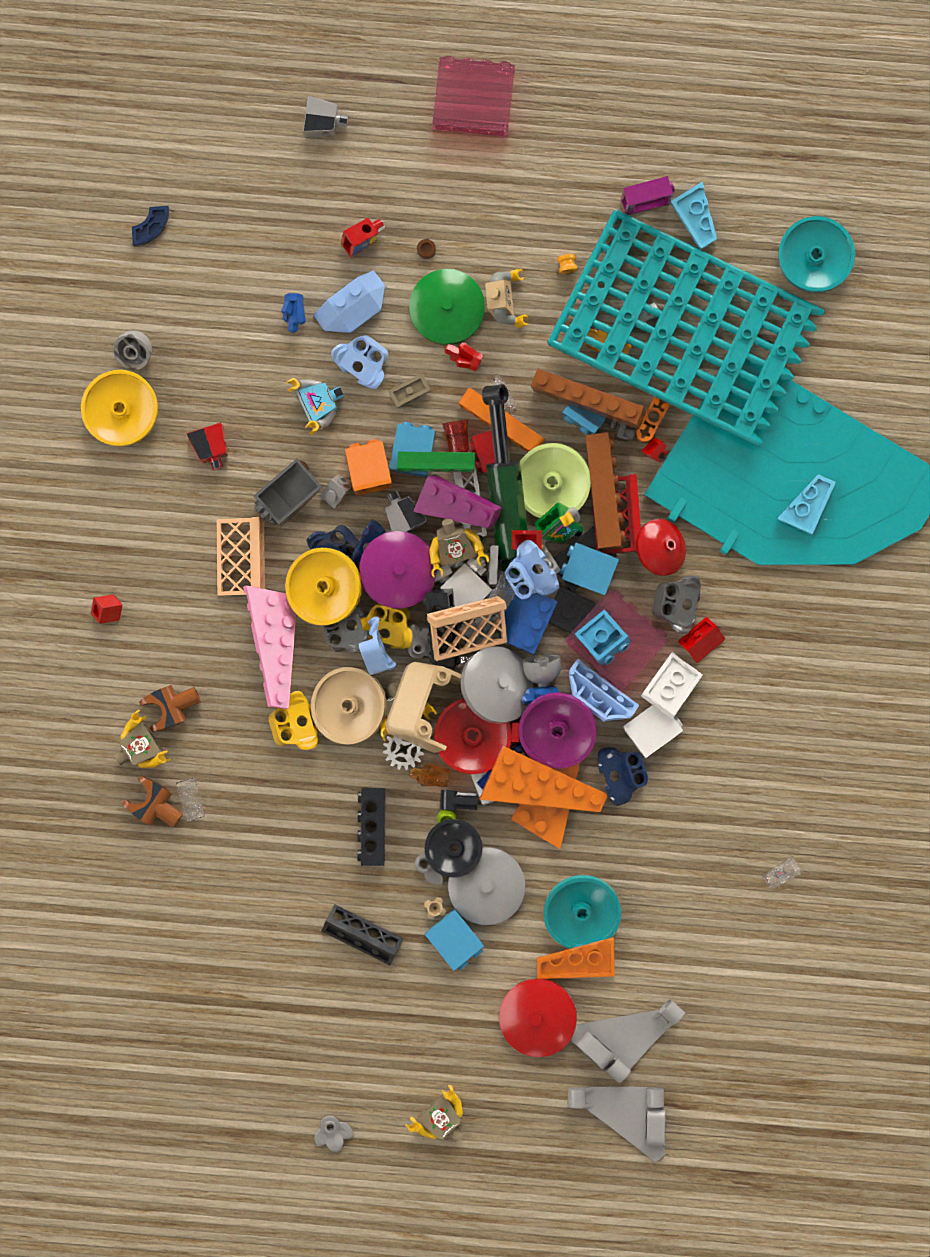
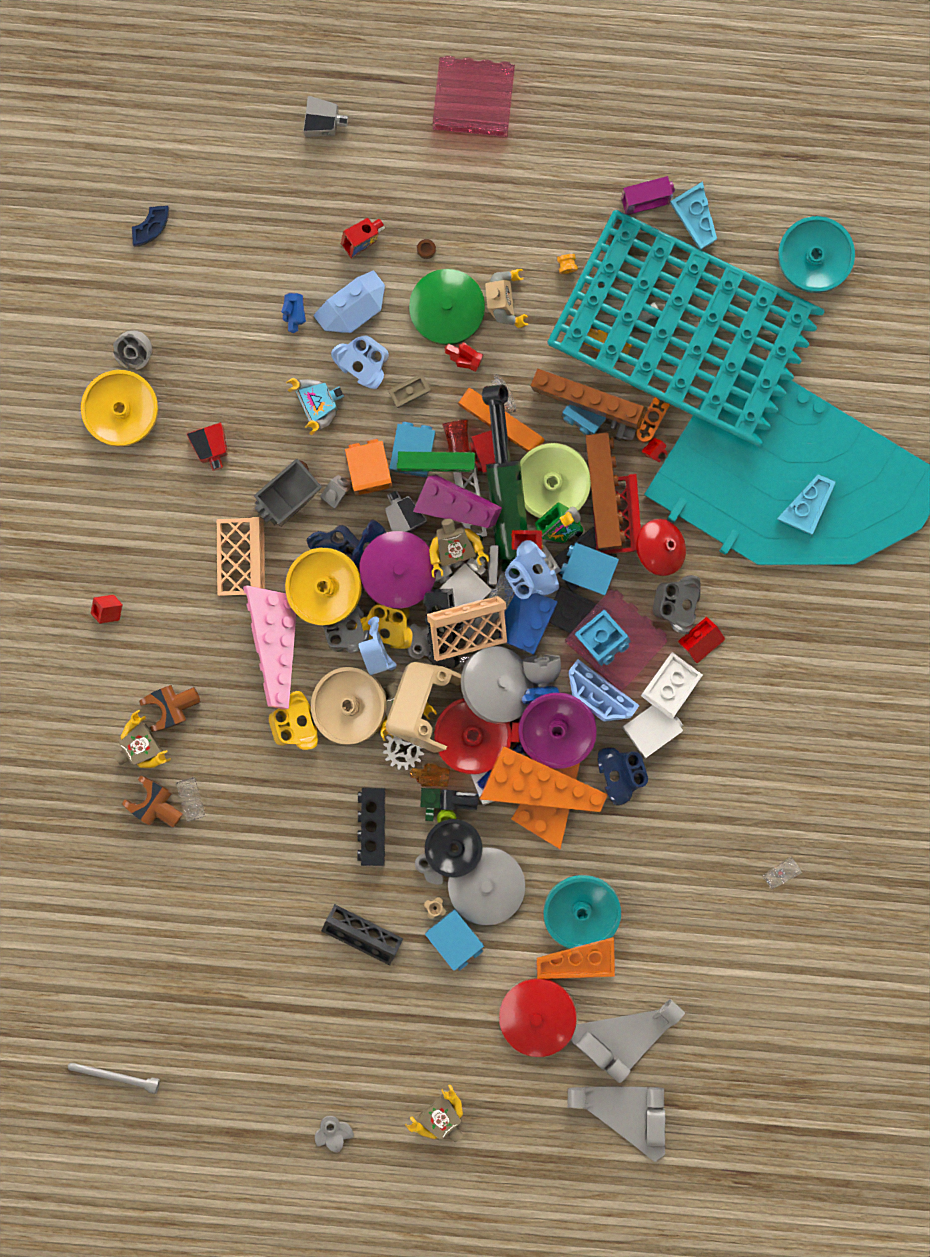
(150, 1084): none -> light grey piece
(430, 799): none -> dark green plate

